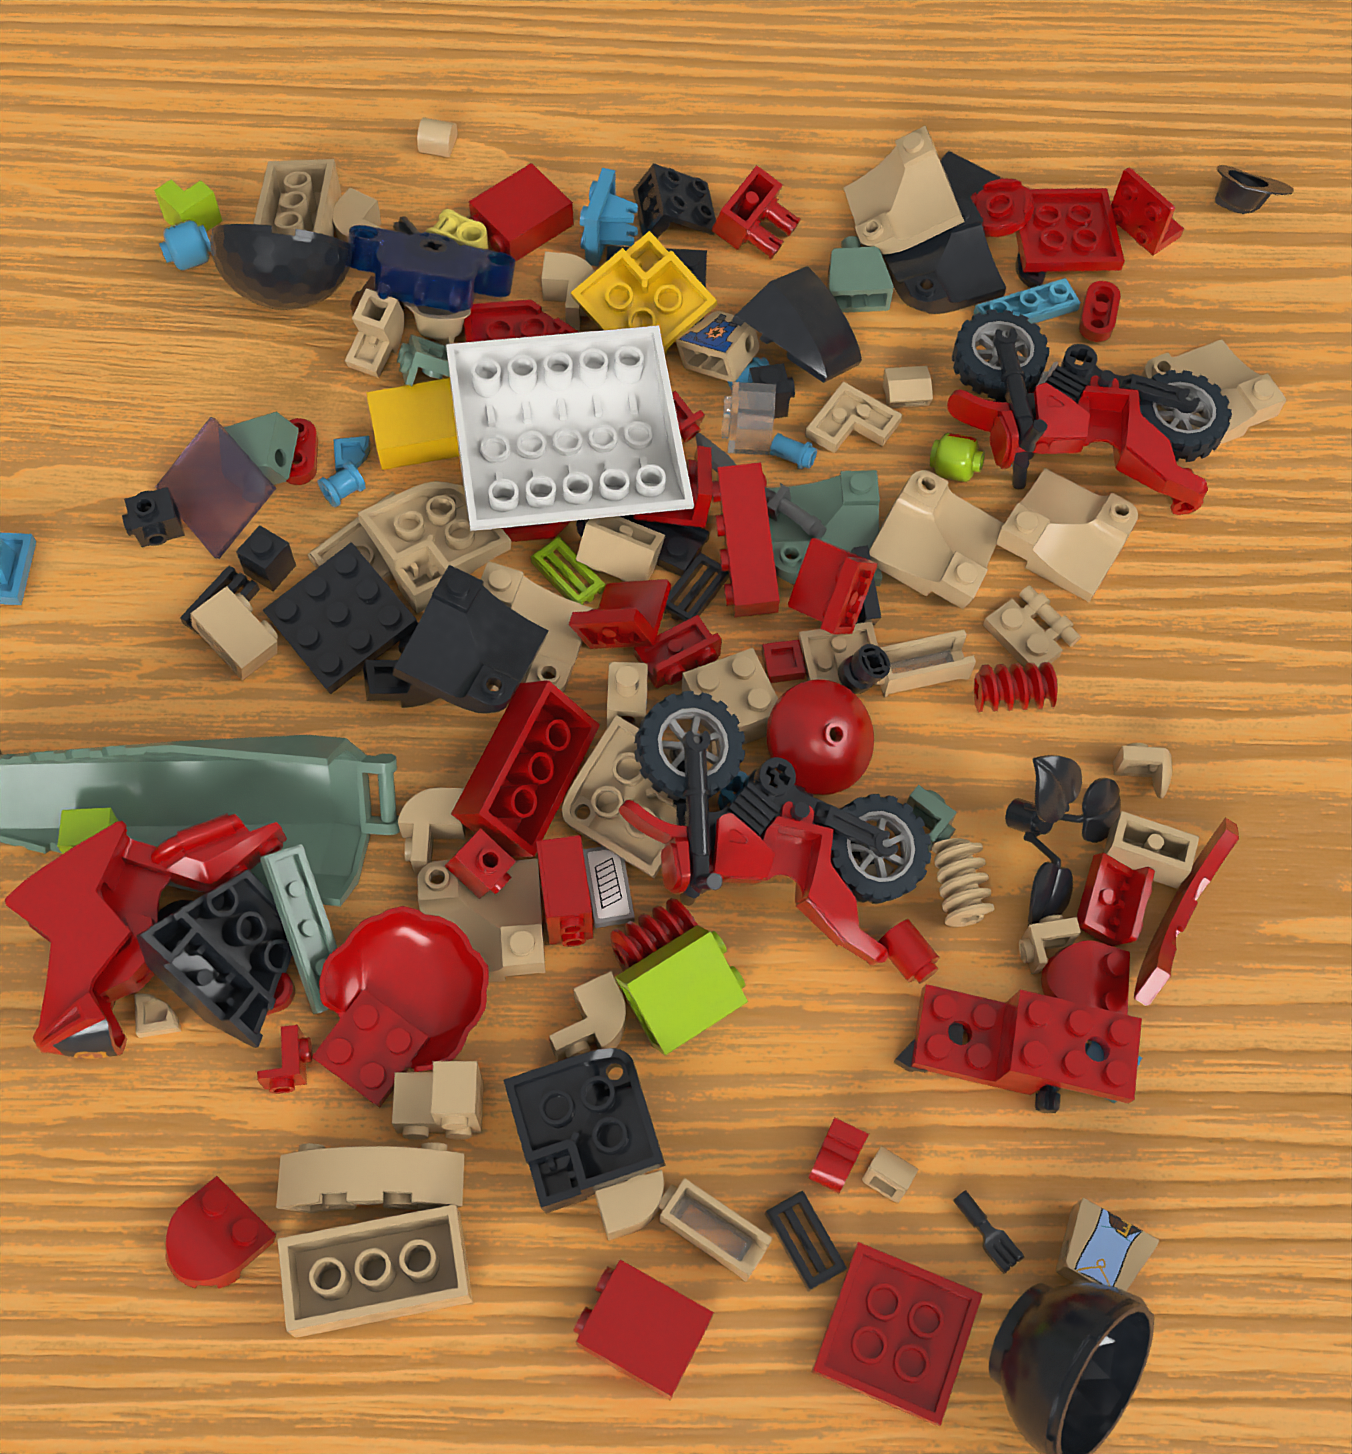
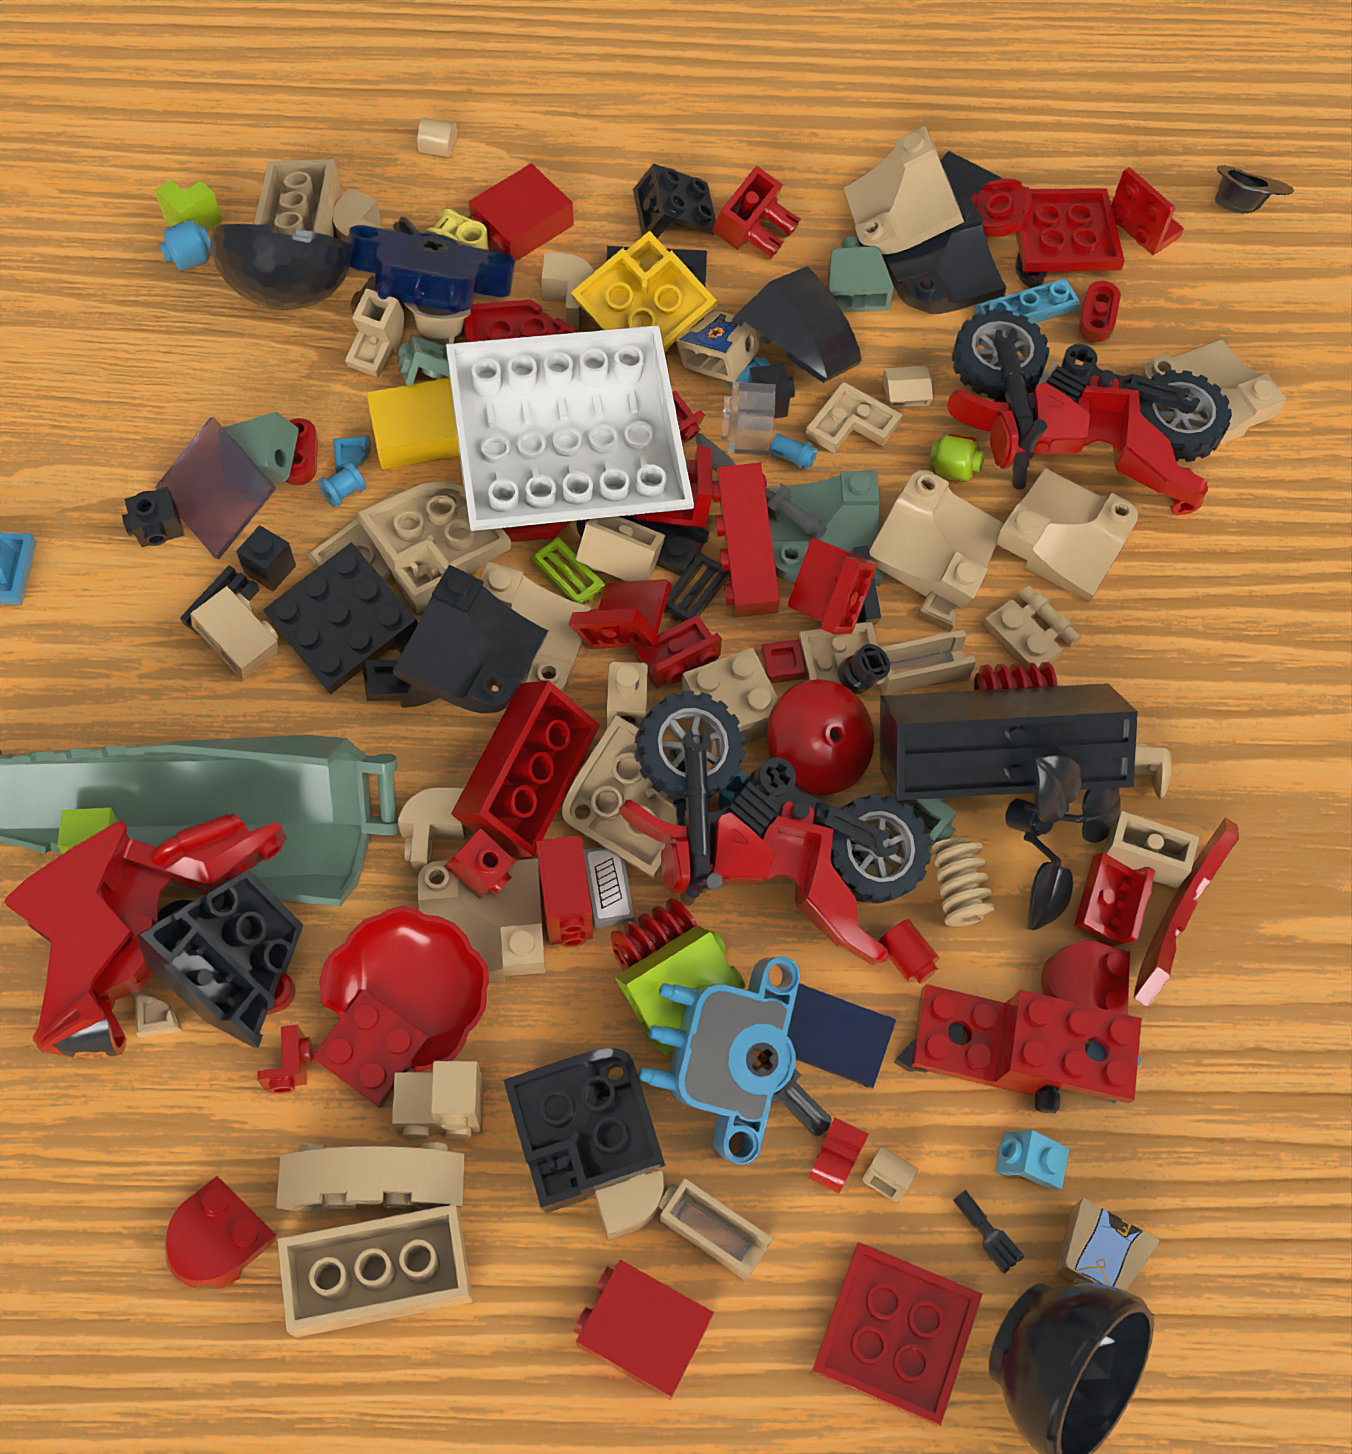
(301, 916): sand green tile -> none
(603, 1016): tan brick -> none
(606, 218): dark azure plate -> none
(715, 1059): none -> piece
(823, 1274): black tile -> none
(839, 1035): none -> clear blue piece
(938, 611): none -> tan tile
(988, 739): none -> black brick
(1033, 1158): none -> medium azure bracket
(1047, 934): tan bracket -> none

